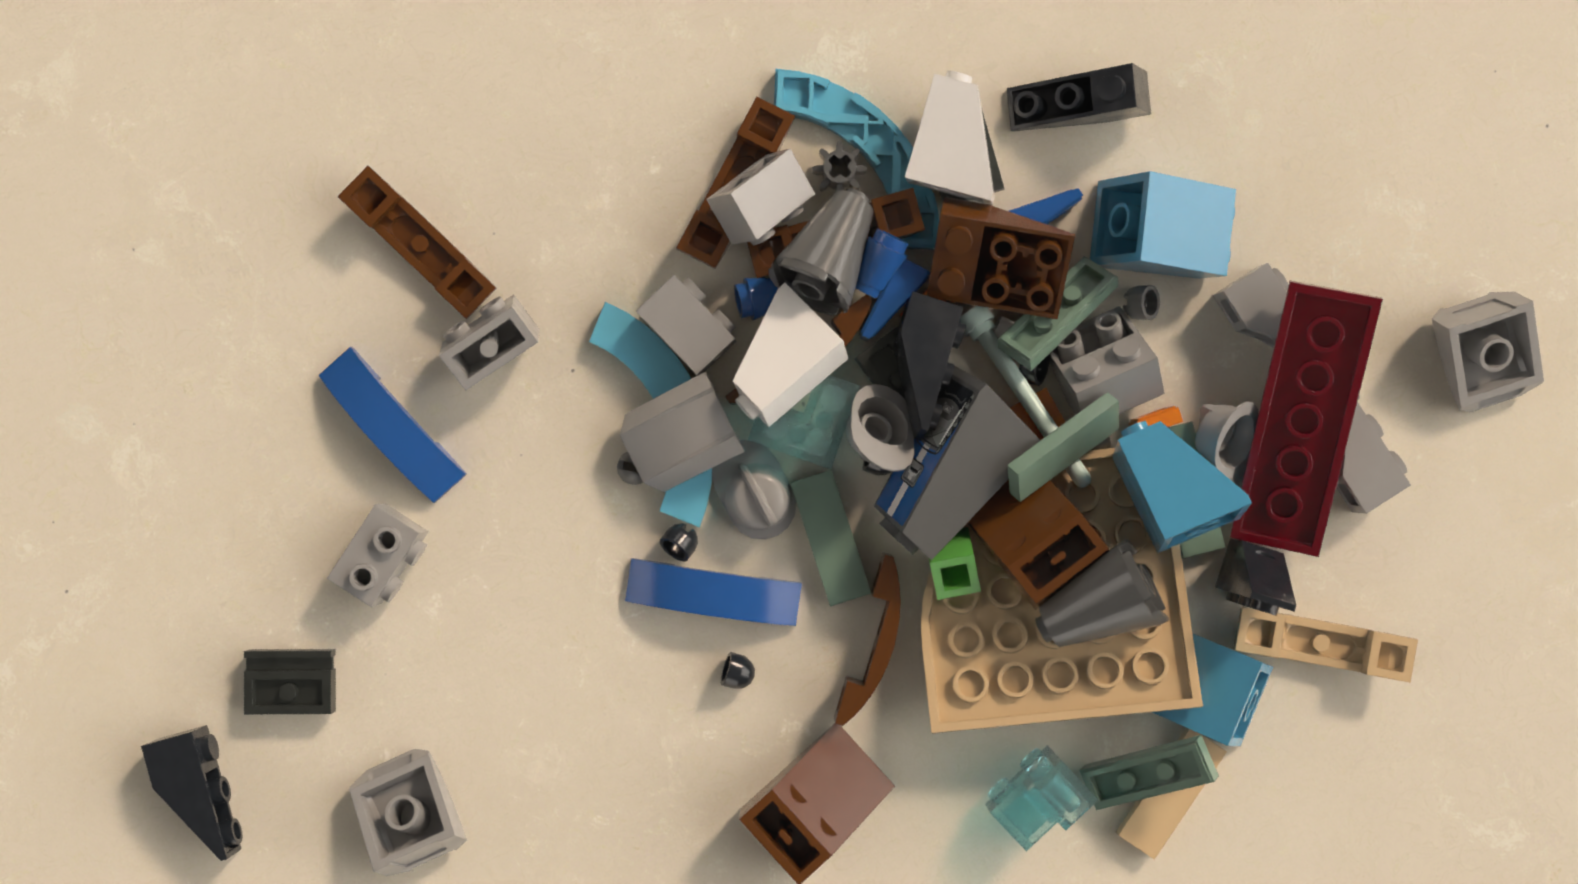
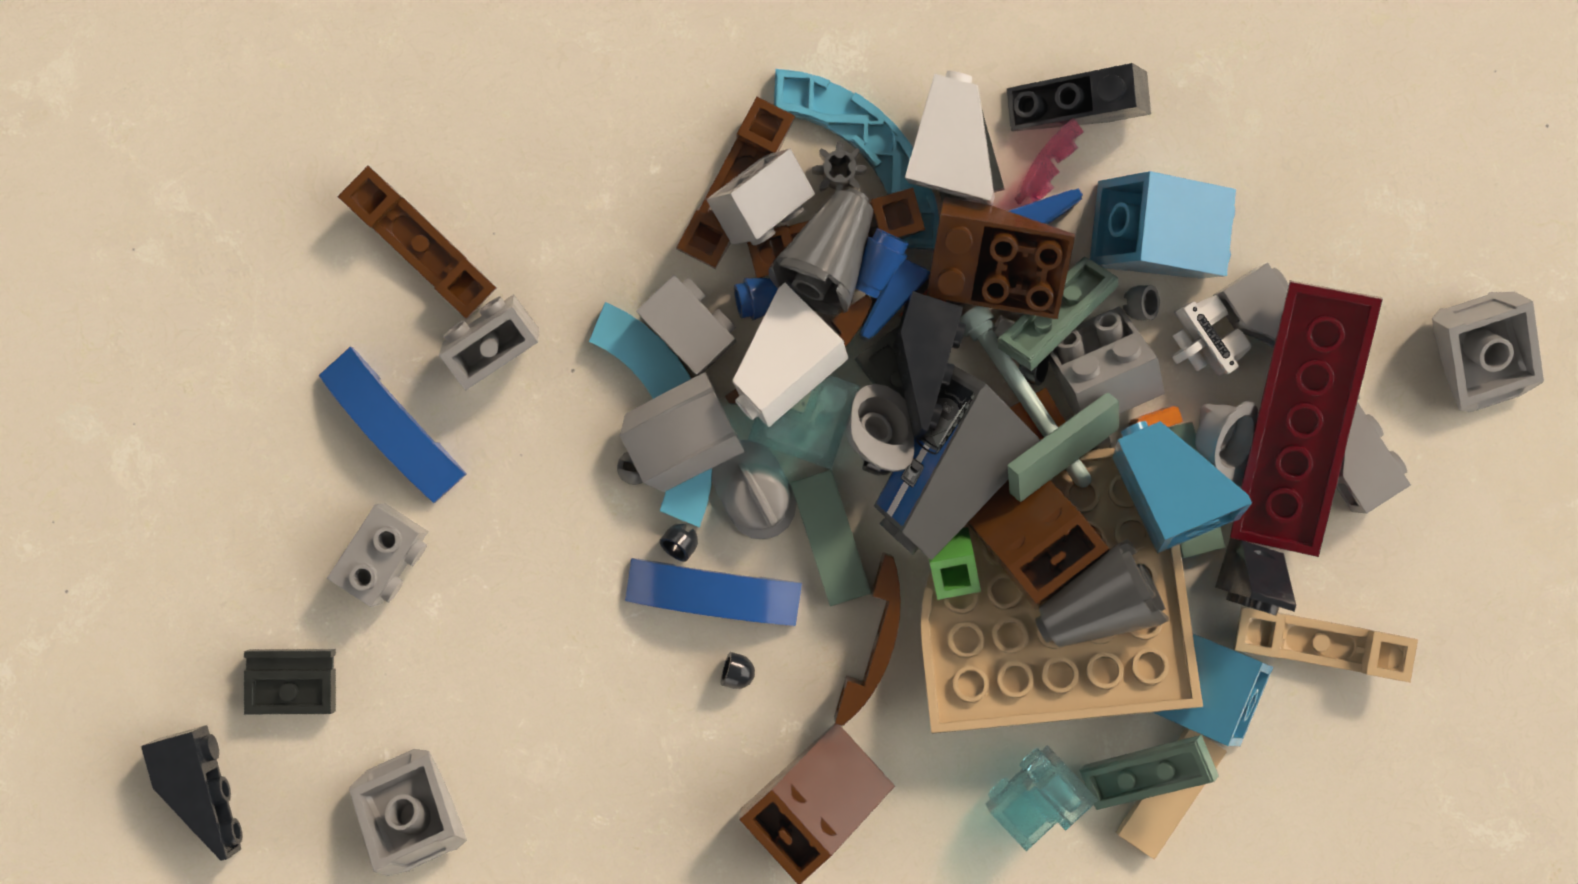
(1038, 177): none -> clear pink slope
(1198, 322): none -> white hips

